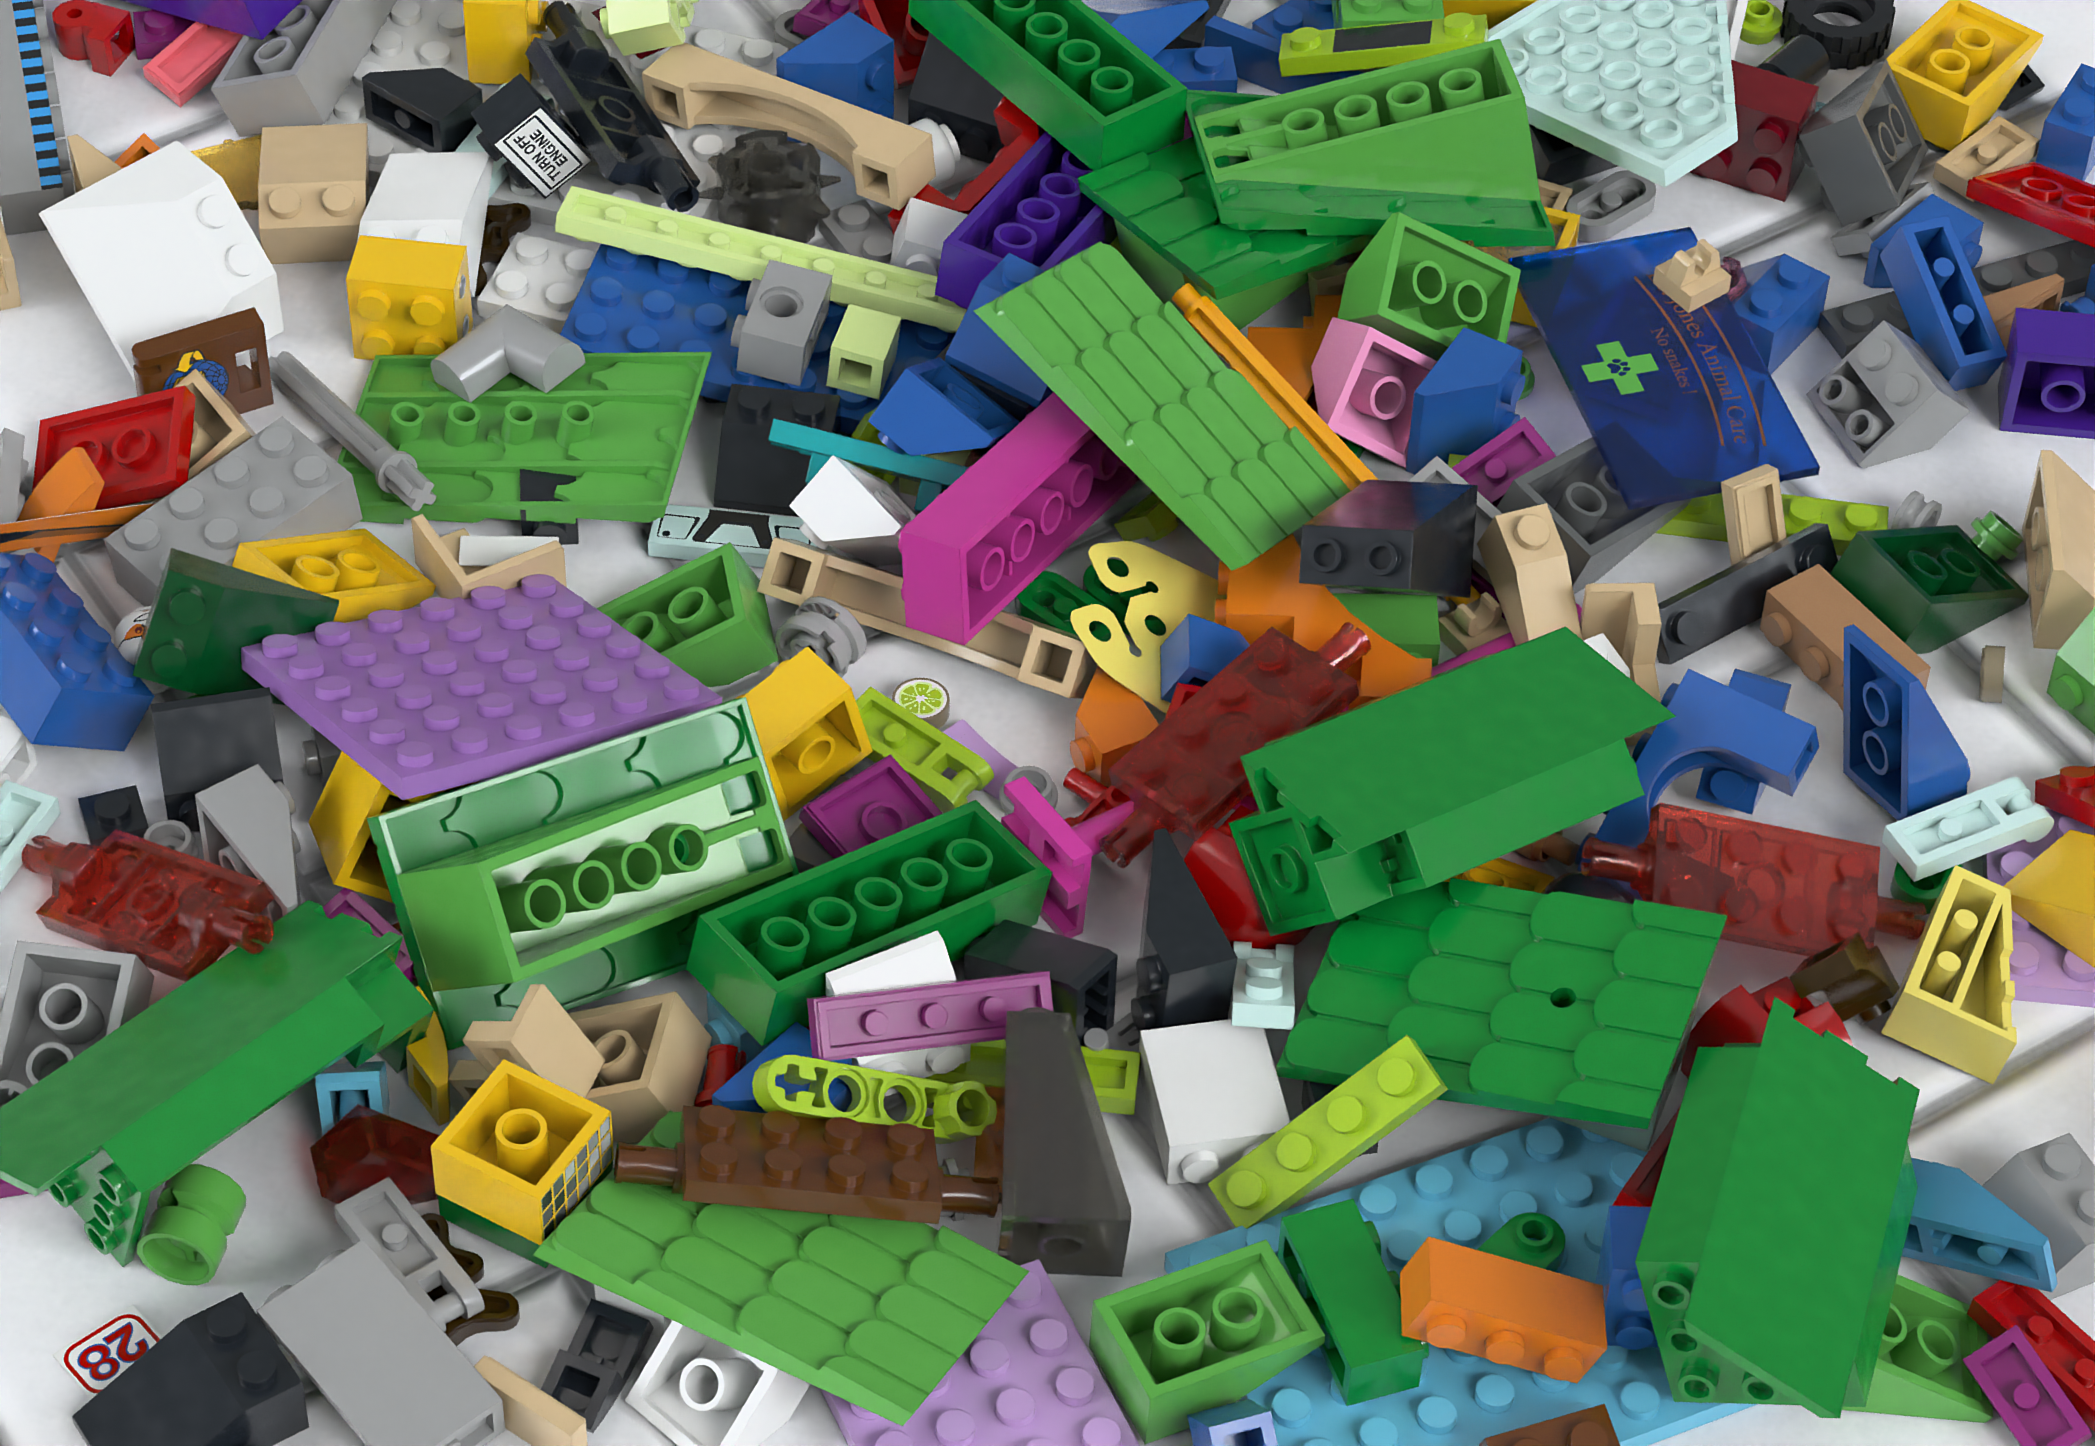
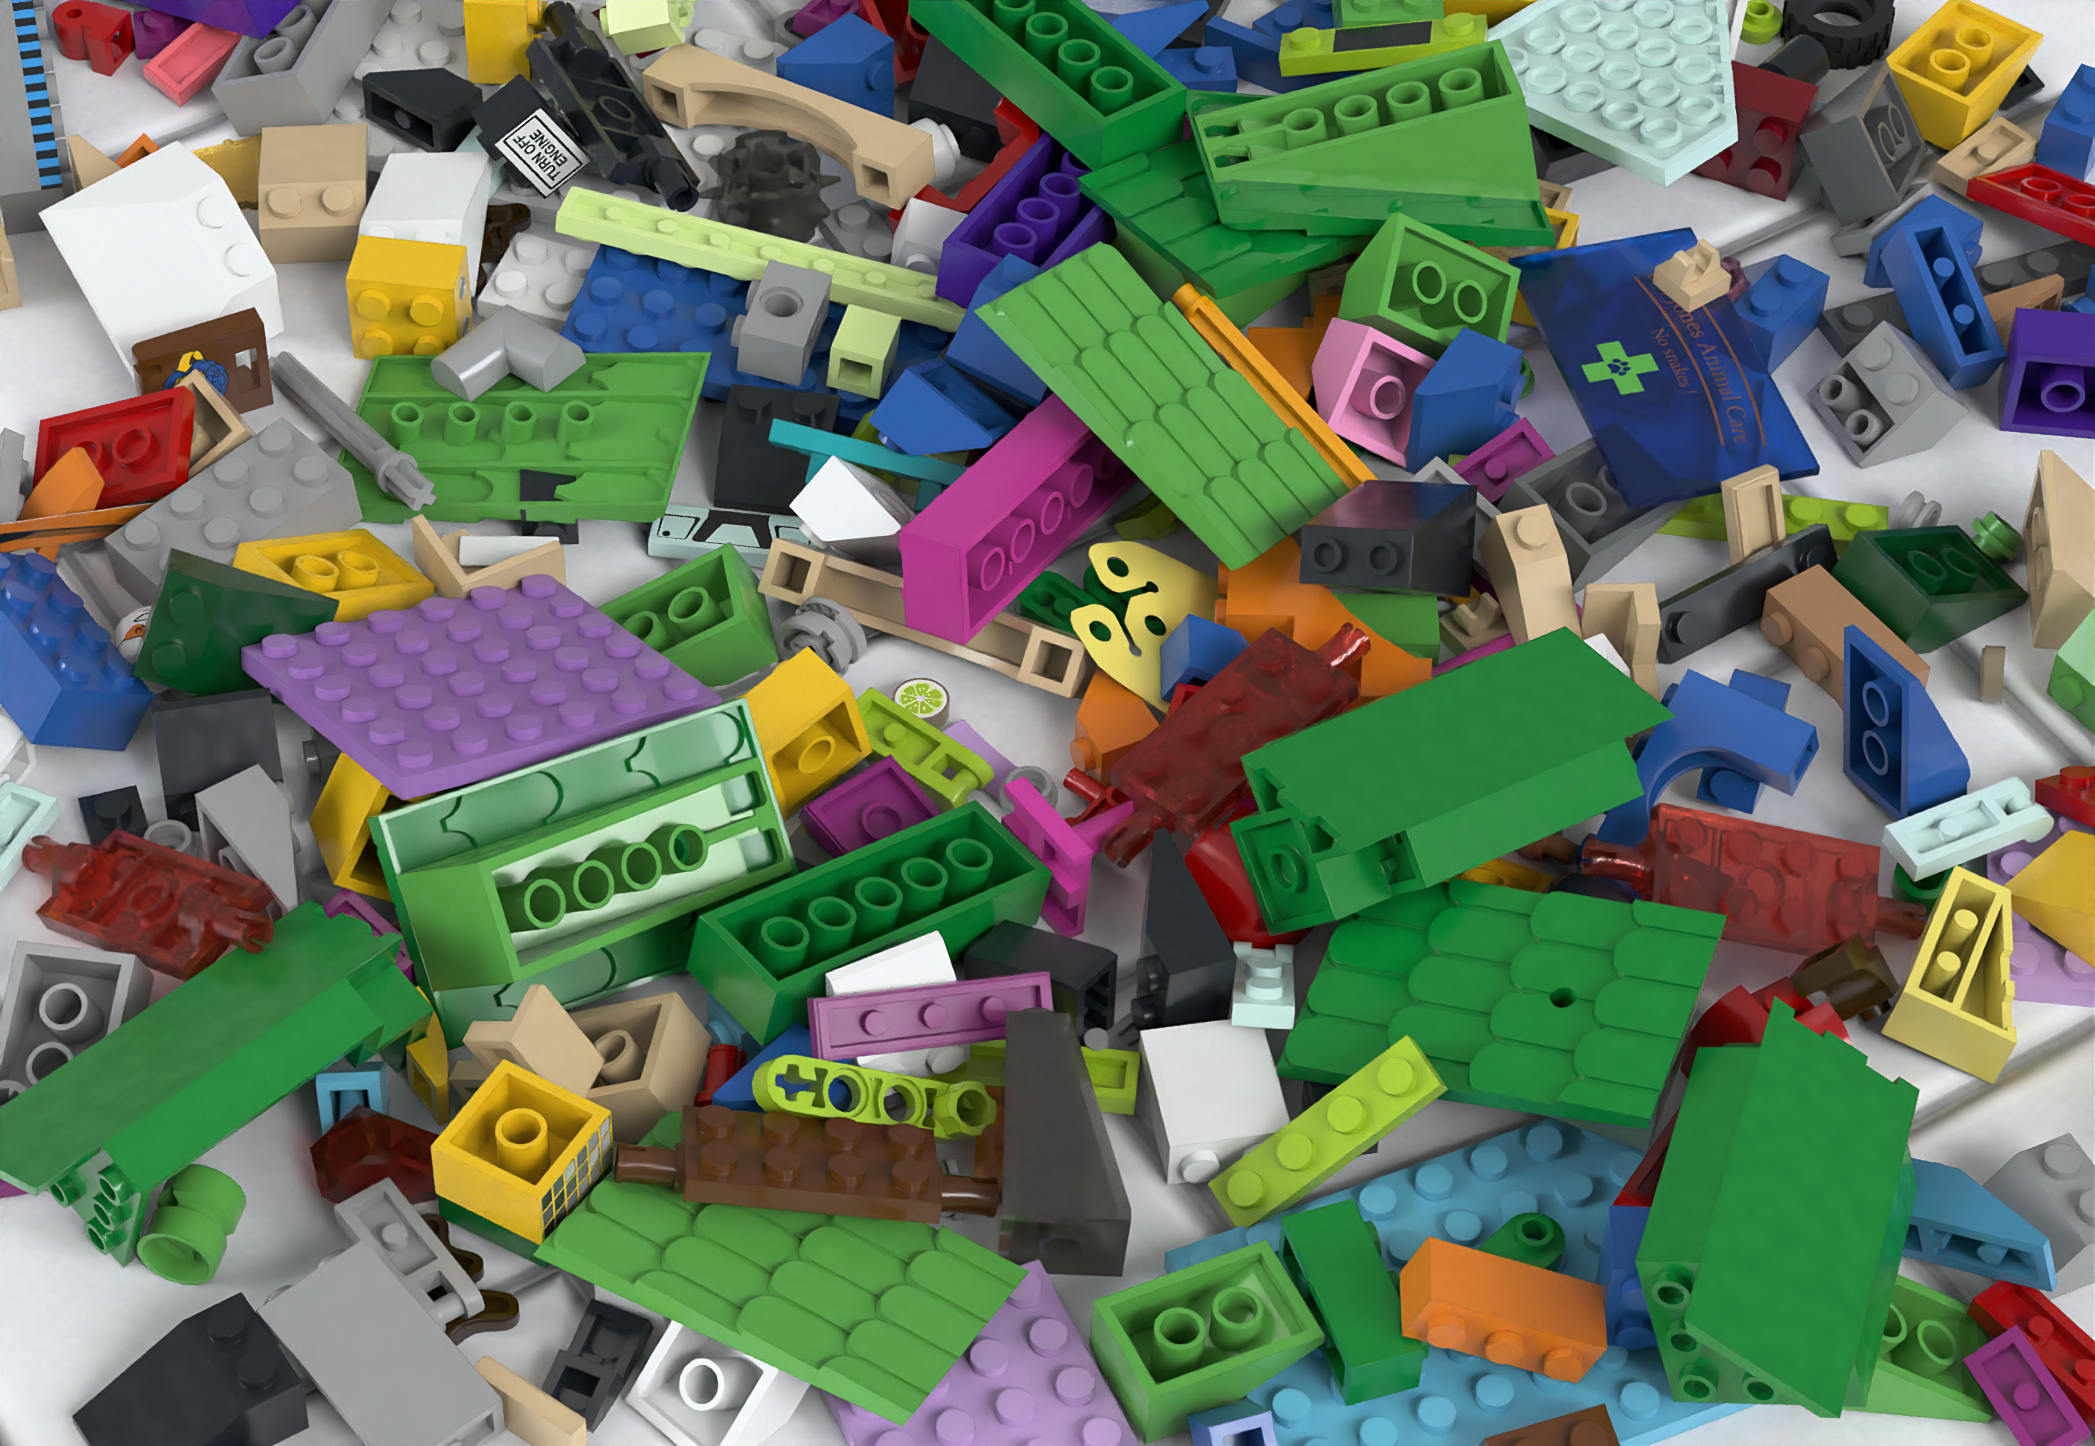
(107, 1350): sticker -> none
(1612, 205): light grey plate -> none

